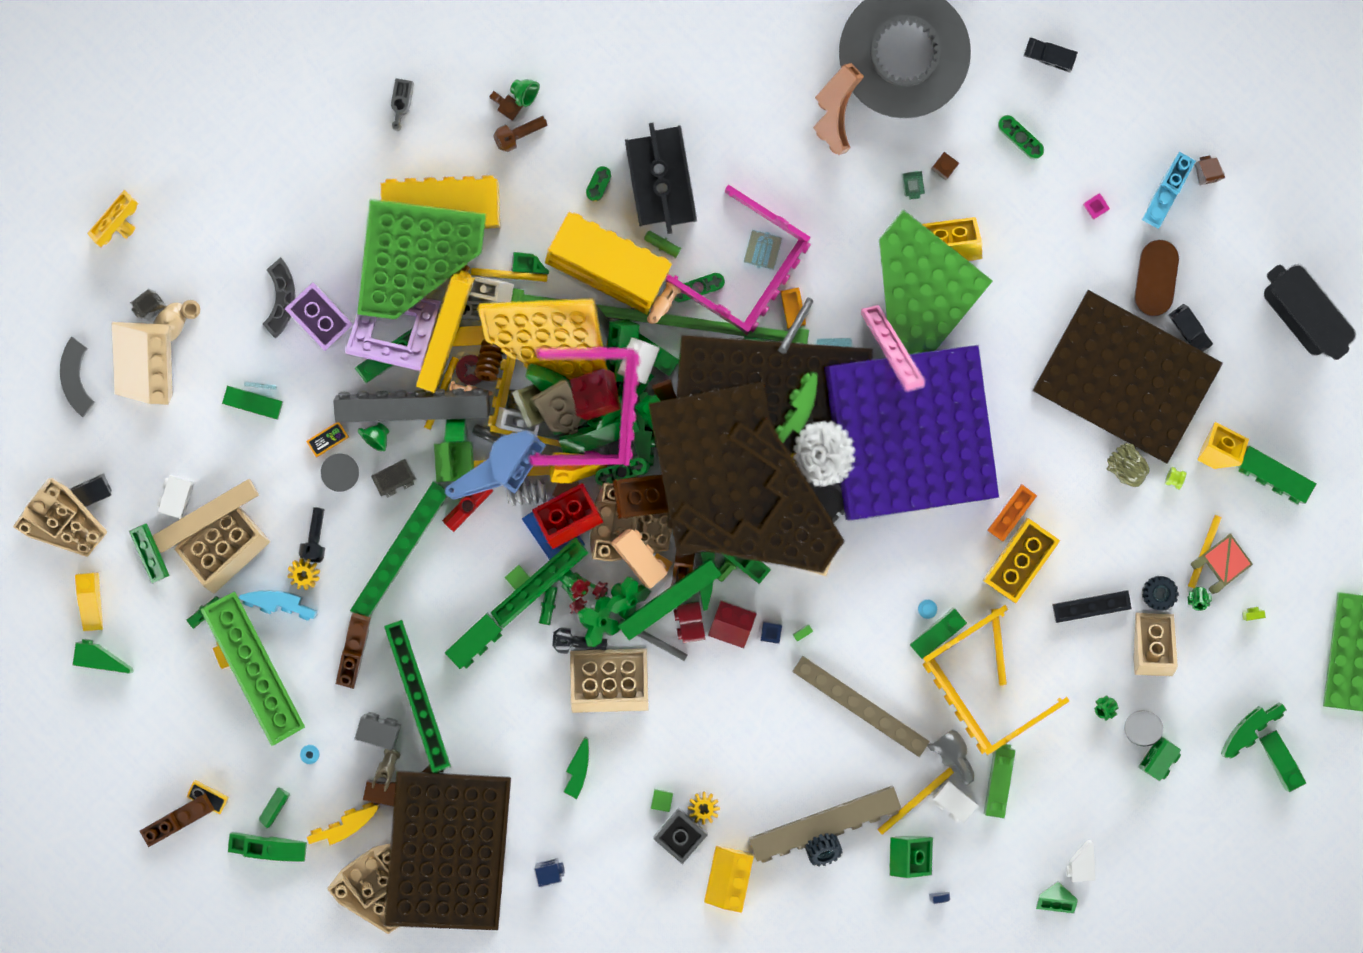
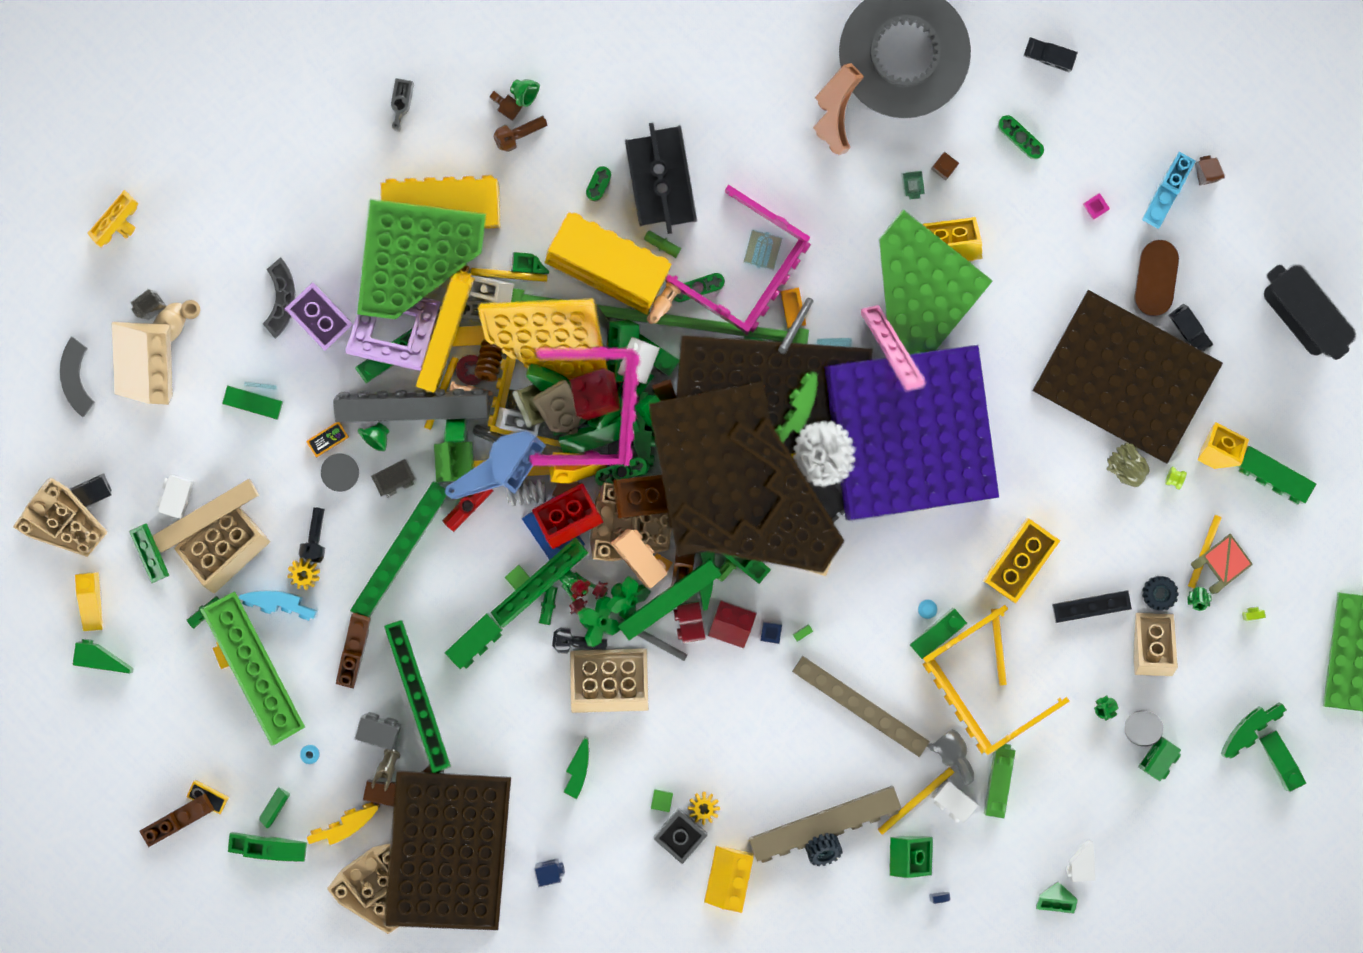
(1012, 512): orange plate -> none

